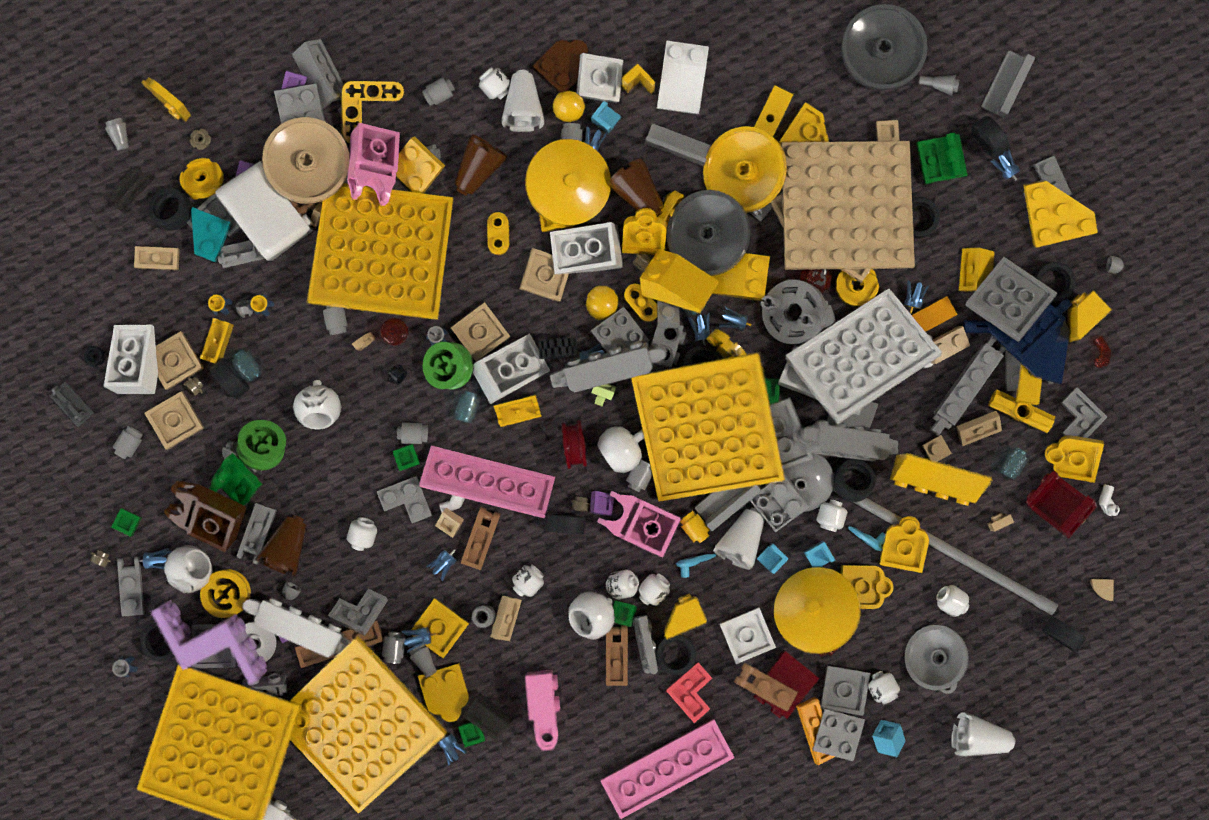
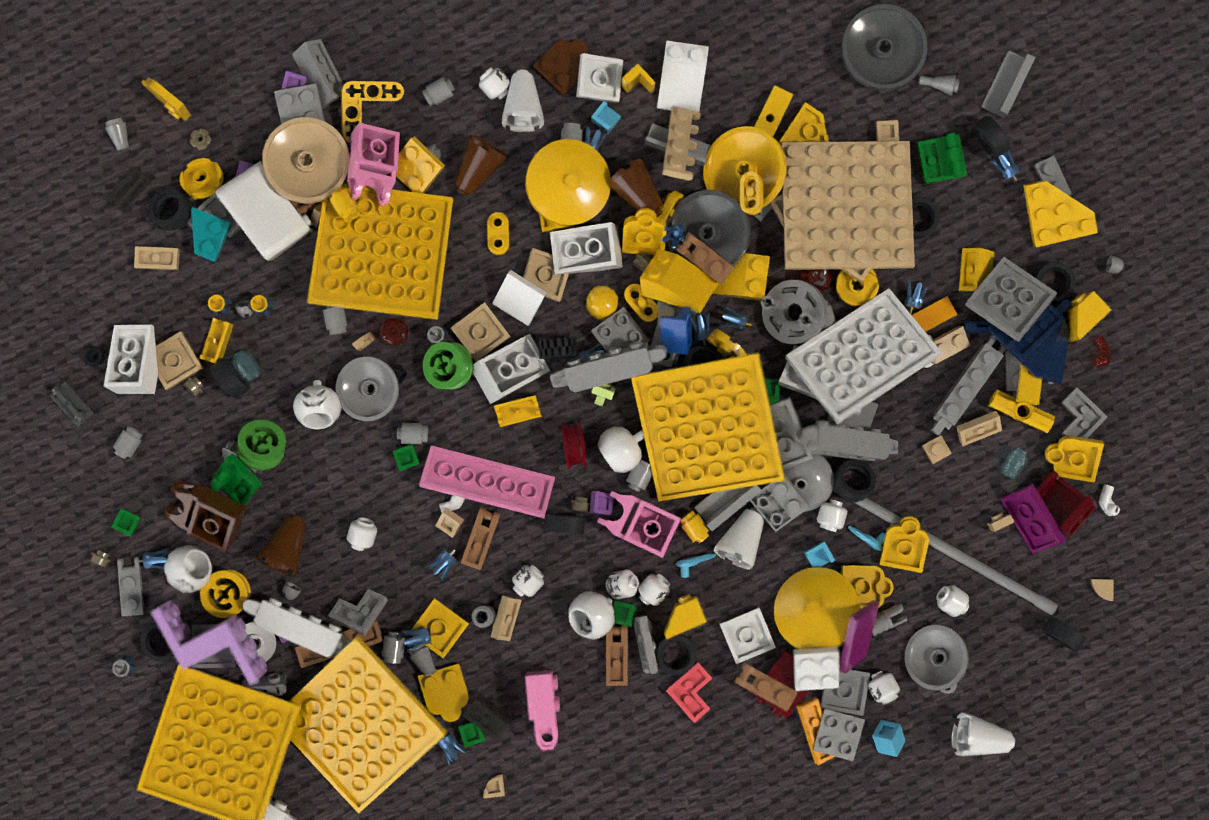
(174, 420): tan plate -> none
(239, 254): light grey hinge -> none
(257, 530): light grey hinge -> none
(344, 204): none -> yellow brick
(354, 393): none -> light grey dish
(410, 495): light grey plate -> none
(467, 407): clear light blue brick -> none
(494, 787): none -> tan tile
(519, 298): none -> white tile
(568, 106): yellow hair -> none
(667, 768): bright pink plate -> none
(676, 233): none -> flat silver piece
(677, 332): none -> blue panel
(679, 142): none -> tan hinge
(705, 258): none -> medium nougat plate
(751, 194): none -> yellow plate
(772, 558): medium azure panel -> none
(816, 668): none -> white plate
(858, 636): none -> magenta tile
(884, 622): none -> light grey hinge
(938, 478): yellow slope -> none
(1033, 519): none -> magenta tile

